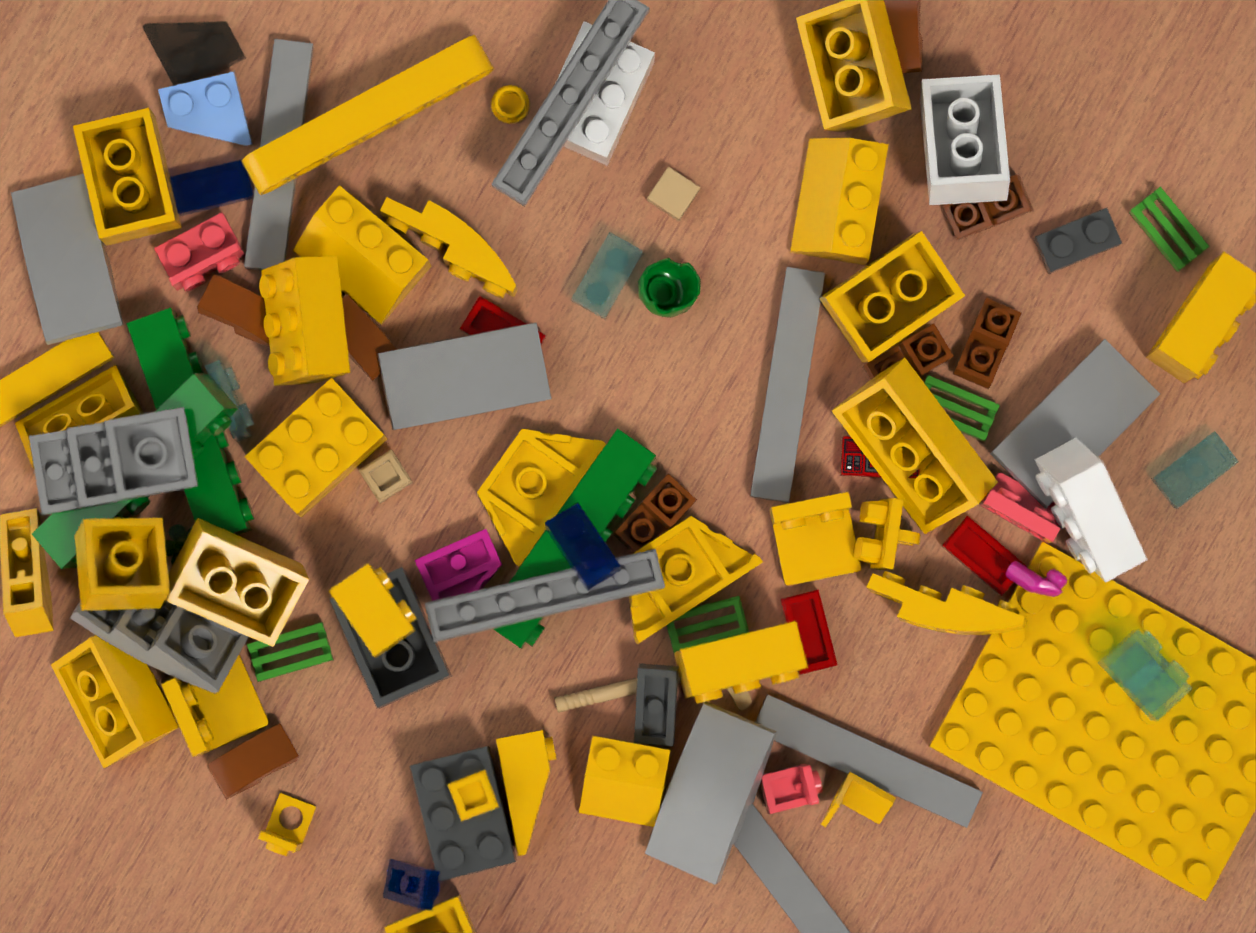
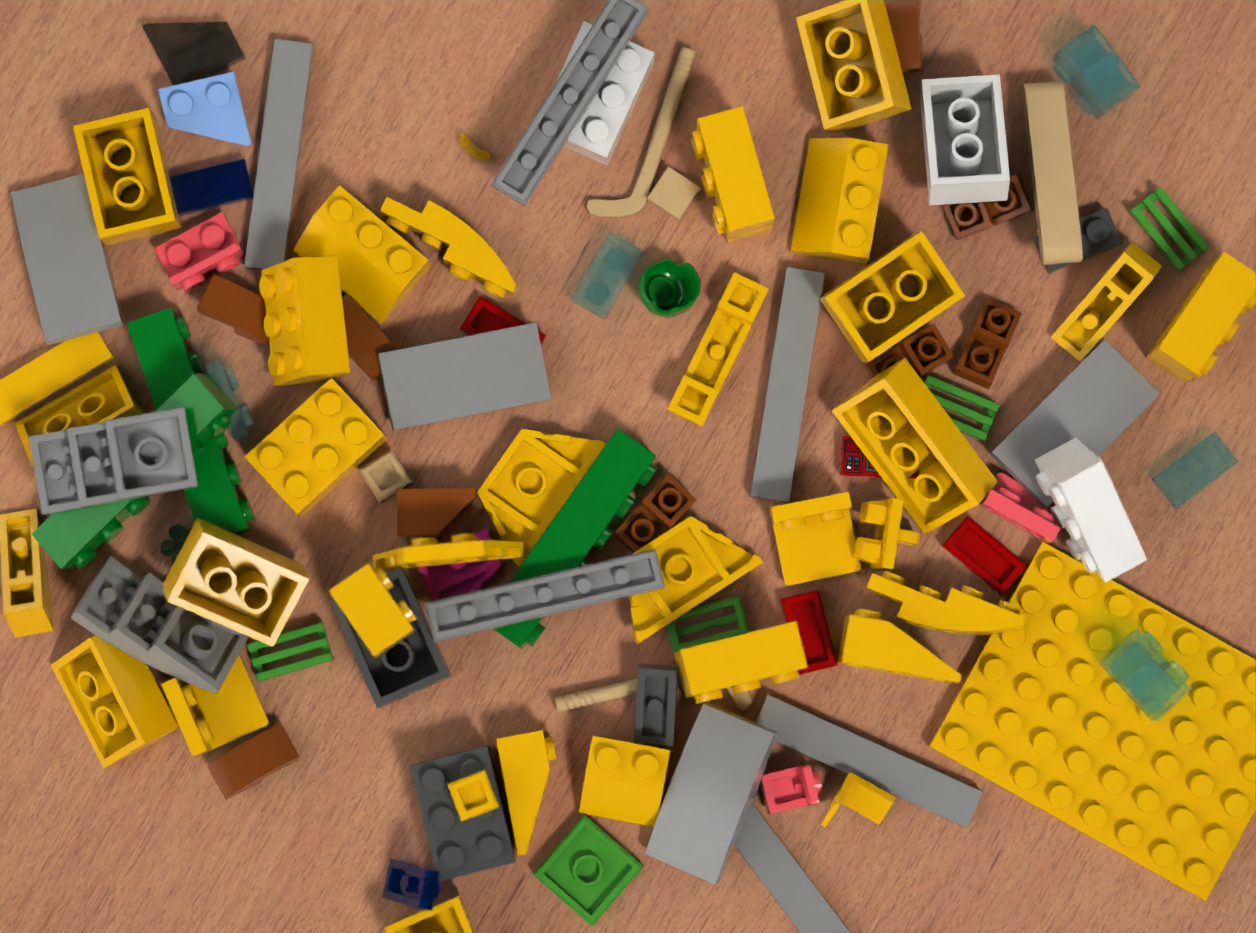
(121, 564): yellow brick -> none
(277, 836): yellow bracket -> none
(367, 115): yellow beam -> none
(430, 510): none -> dark orange slope
(463, 549): none -> yellow wing
(485, 154): none -> yellow leg
(510, 104): yellow plate -> none
(582, 546): clear blue plate -> none
(588, 870): none -> bright green tile
(637, 201): none -> tan piece
(718, 349): none -> yellow slope
(732, 175): none -> yellow brick
(885, 648): none -> yellow slope
(1034, 583): dark pink arm -> none
(1052, 173): none -> tan beam
(1094, 73): none -> clear light blue brick
(1106, 301): none -> yellow slope

